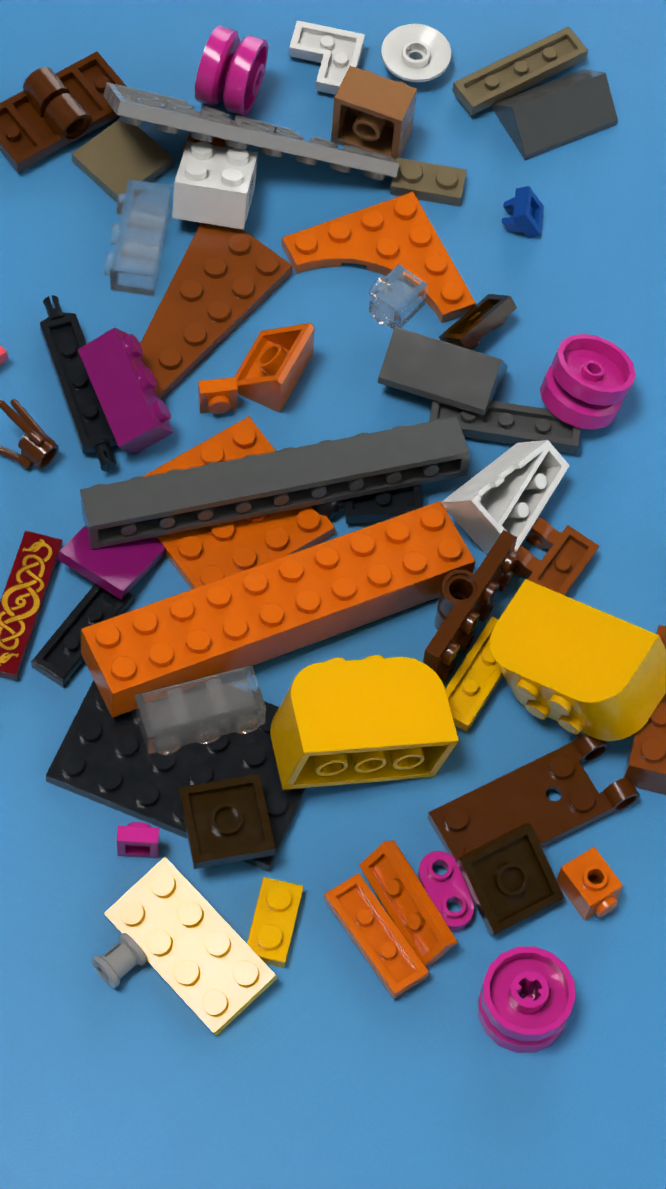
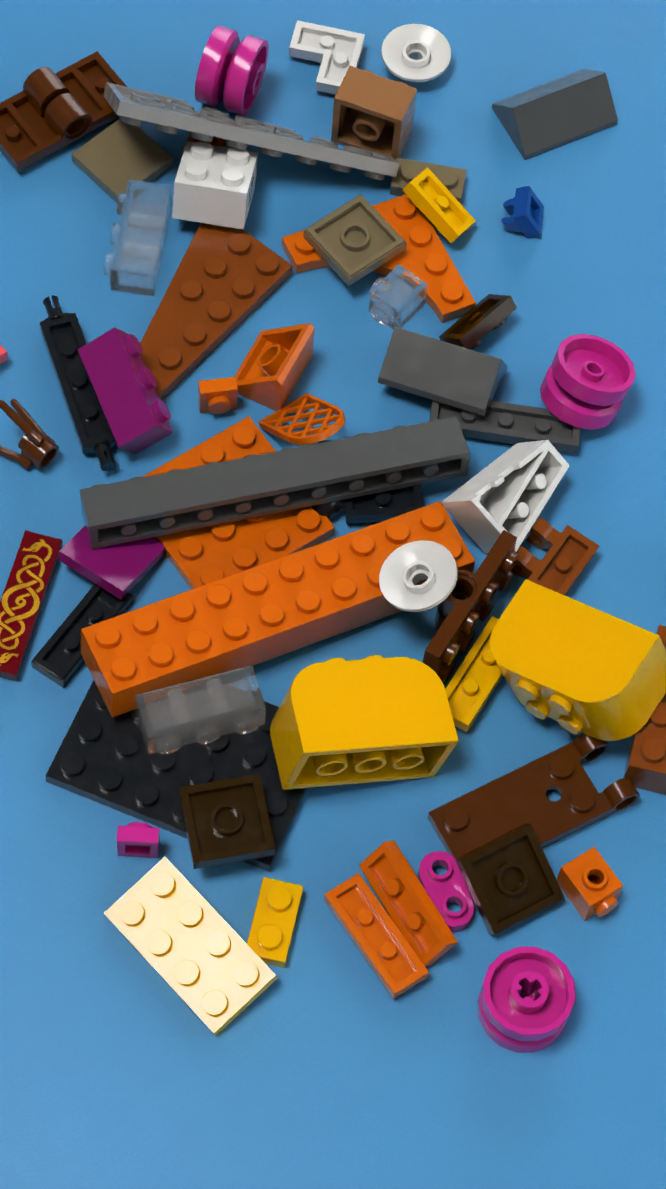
(119, 960): light grey bush -> none
(299, 405): none -> orange window
(354, 240): none -> dark tan tile
(414, 563): none -> white dish
(438, 205): none -> yellow plate
(520, 70): dark tan plate -> none

